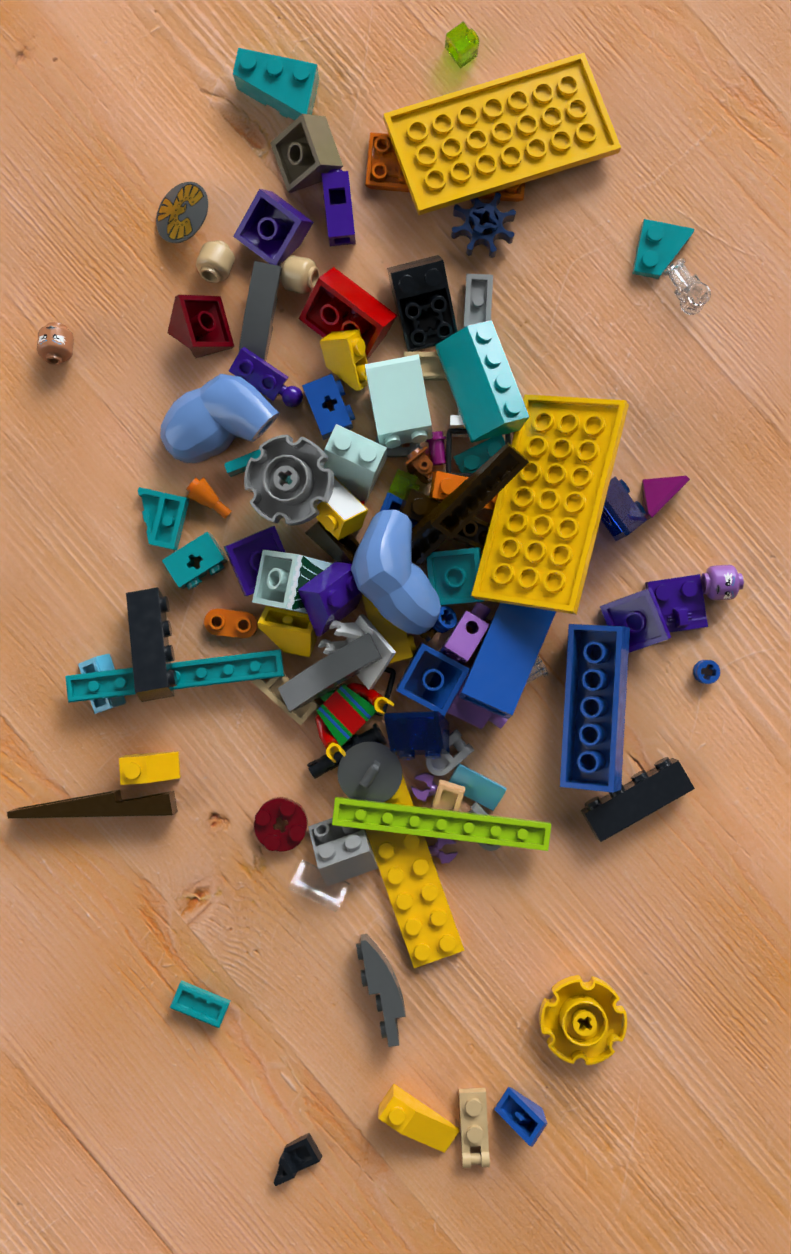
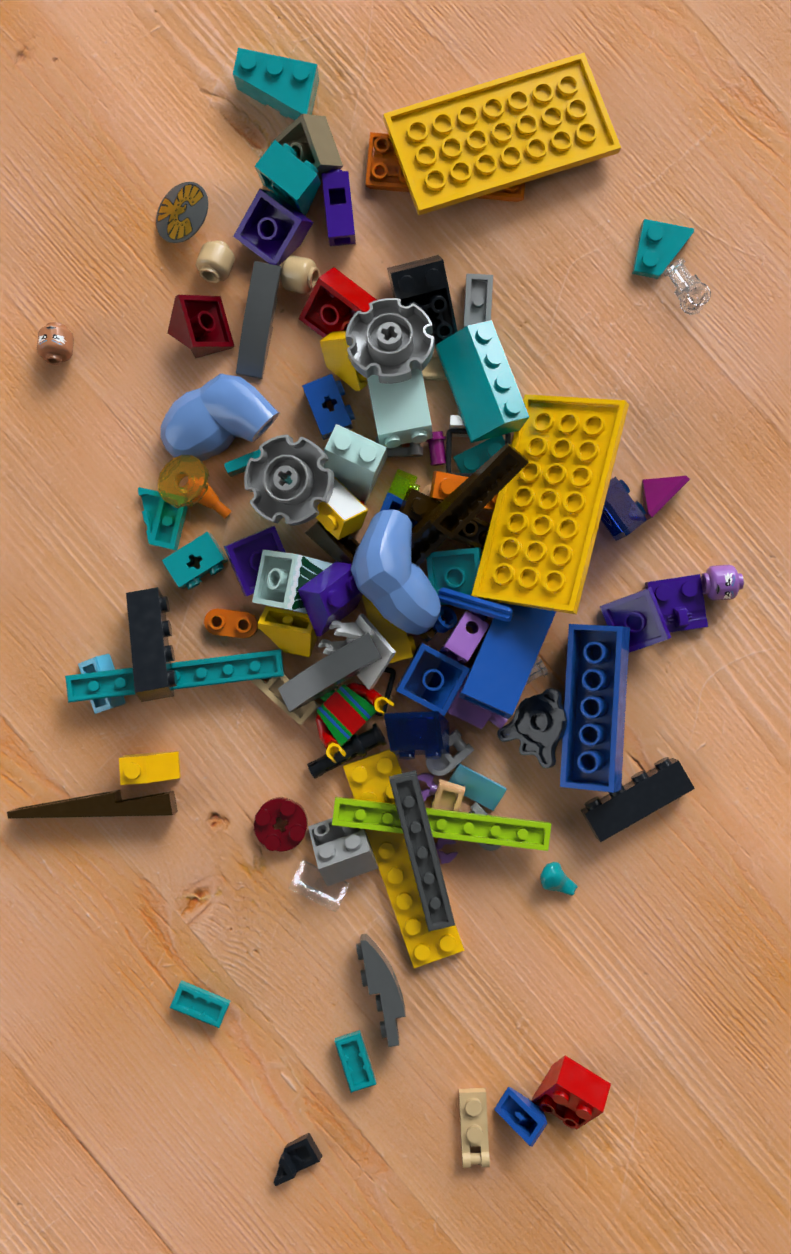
(174, 472): none -> clear yellow tile
(265, 378): dark purple plate -> none
(288, 176): none -> teal slope
(355, 1061): none -> teal plate
(370, 772): dark grey shield -> none
(390, 340): none -> light grey piece
(416, 1120): yellow slope -> none
(420, 465): dark orange hinge -> none
(422, 850): none -> dark grey tile
(462, 44): clear neon green plate -> none
(476, 604): none -> blue axle
(493, 226): dark blue gear -> none
(538, 725): none -> black tile
(554, 879): none -> teal animal
(572, 1093): none -> red slope
(582, 1039): yellow piece -> none
(710, 678): blue bush -> none

